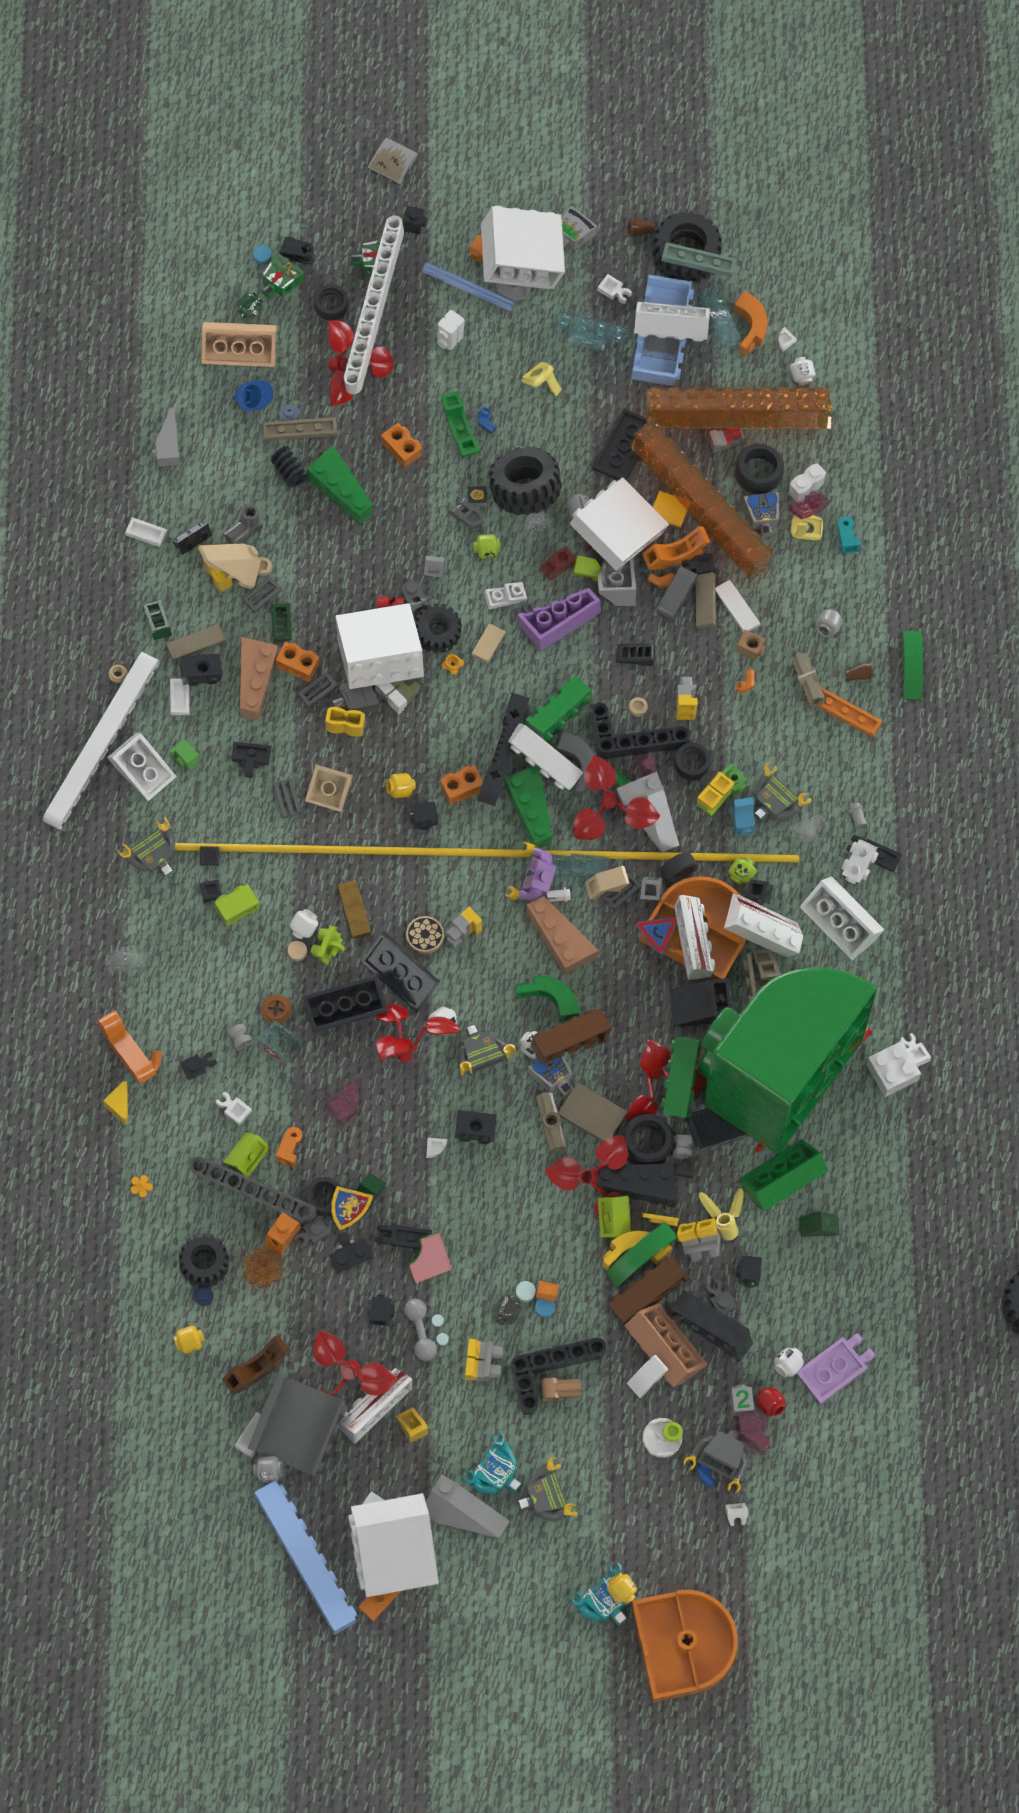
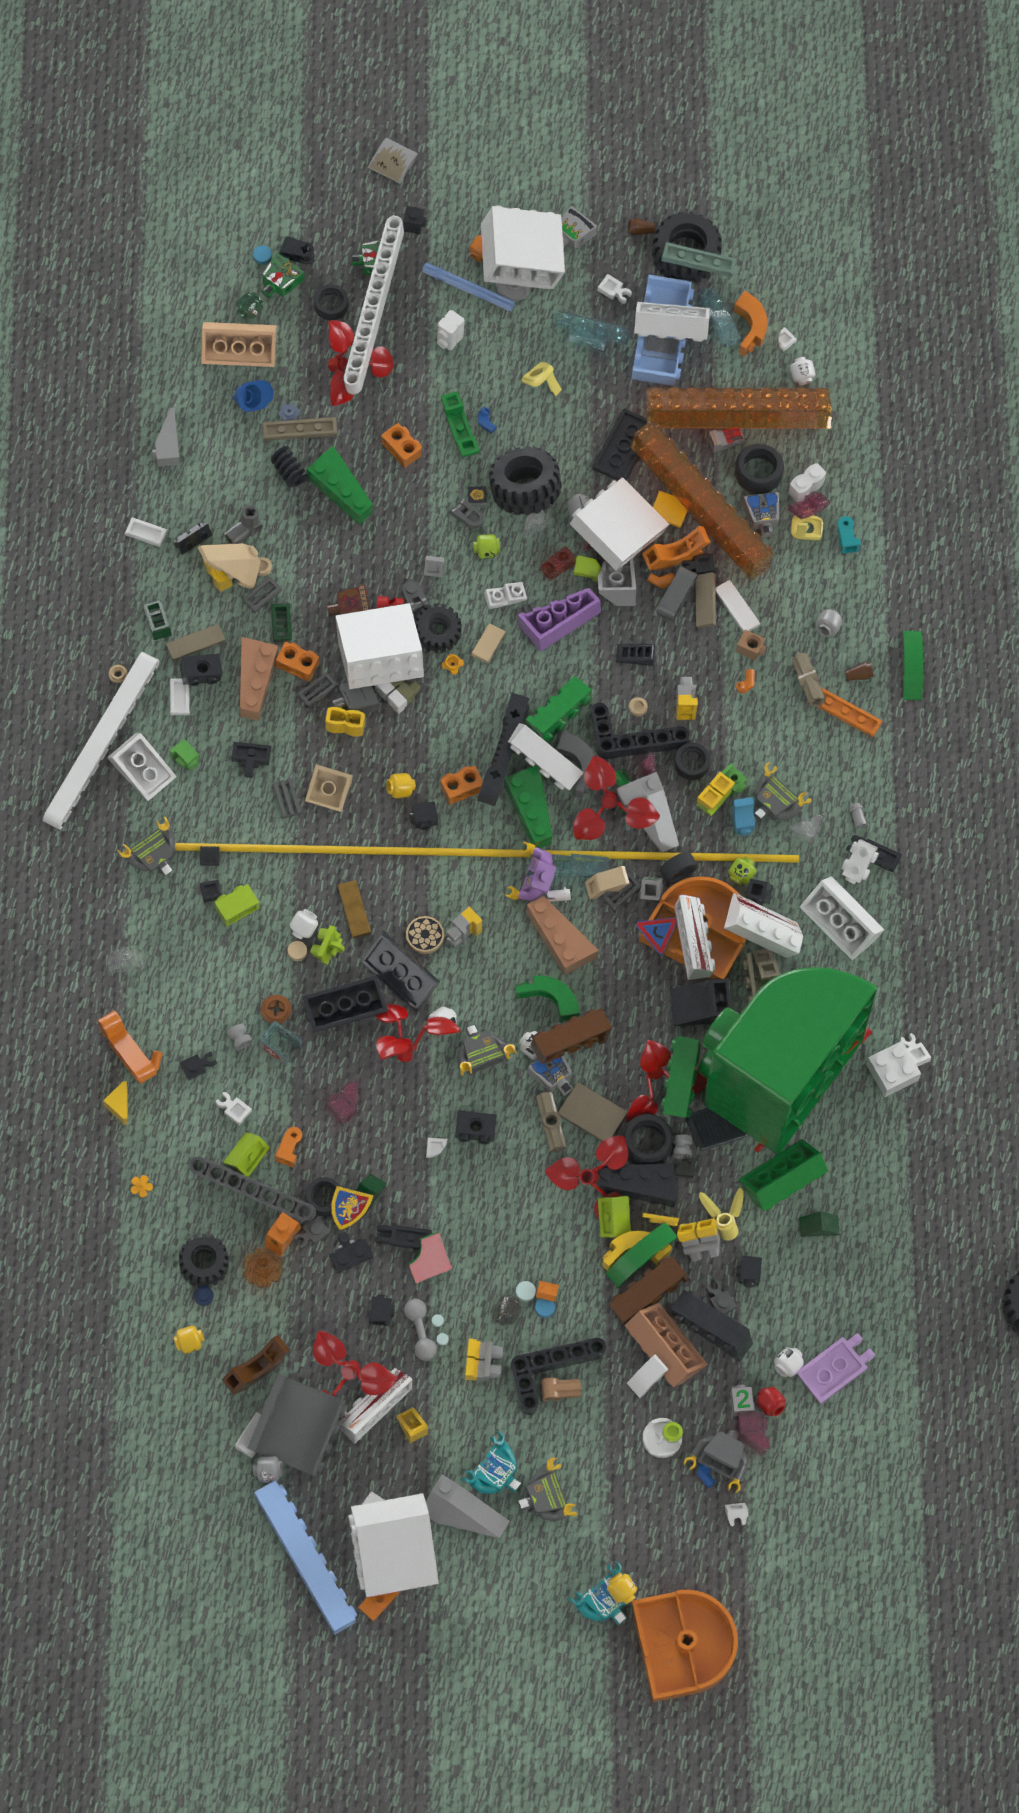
(350, 601): none -> torso

